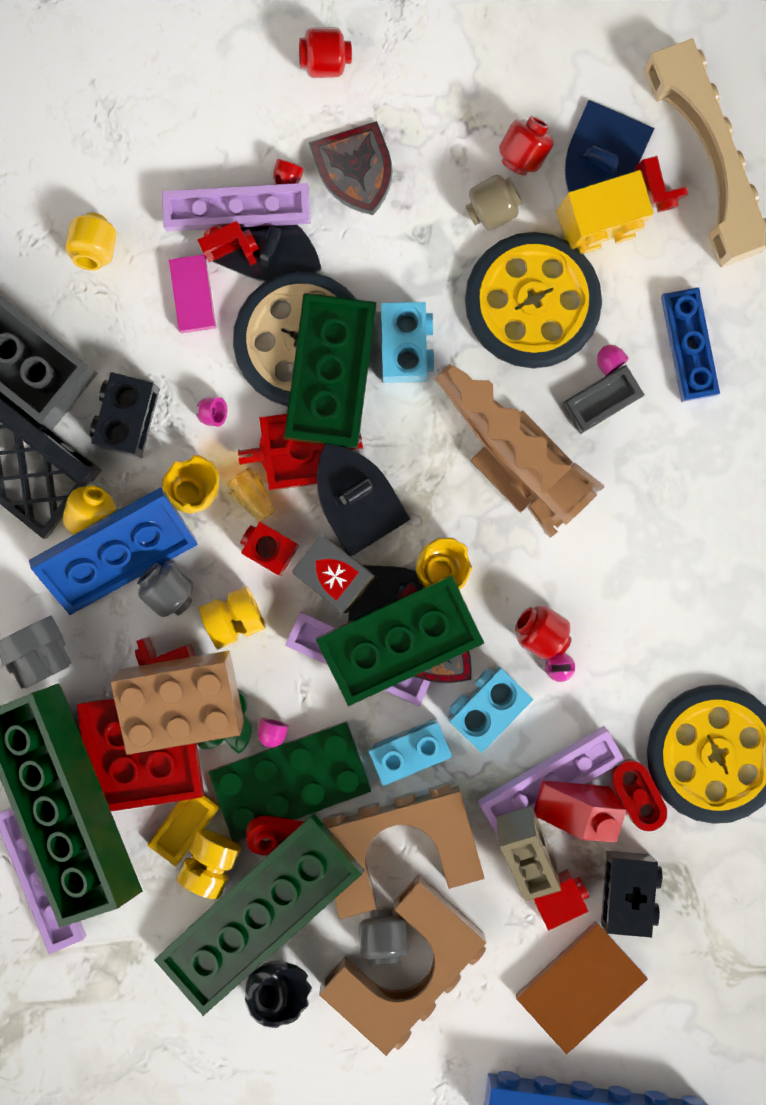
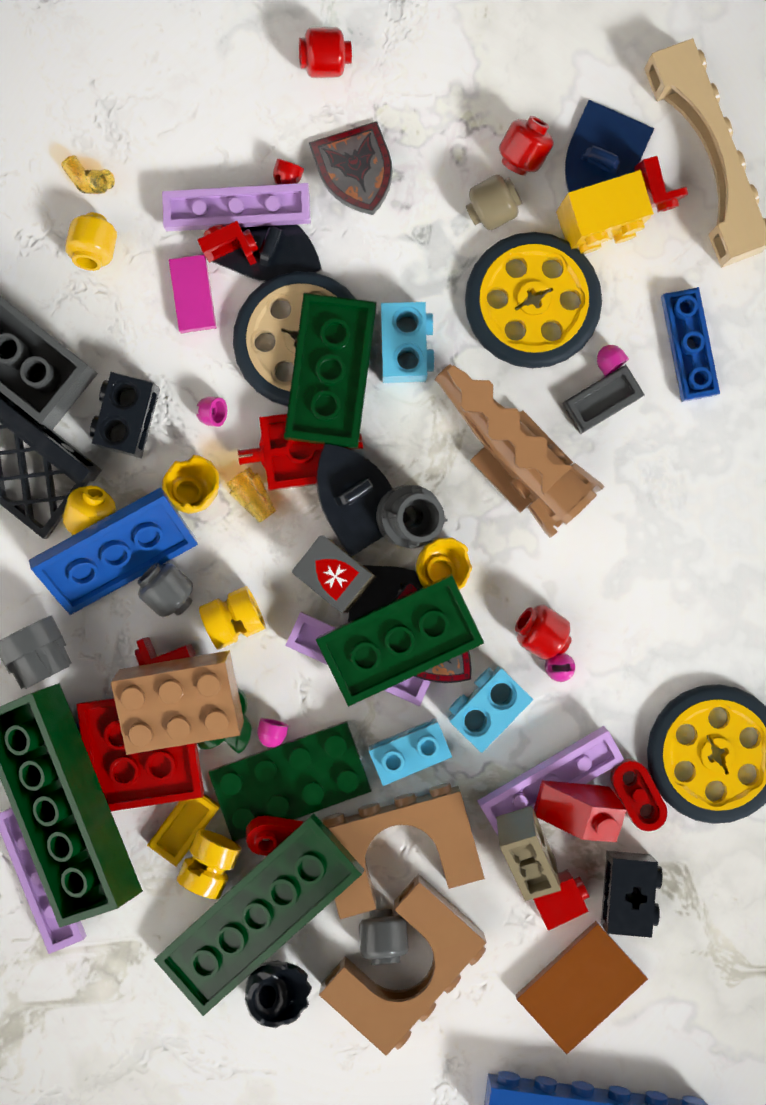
(88, 180): none -> clear yellow arm
(285, 548): red brick -> none
(428, 521): none -> dark grey piece

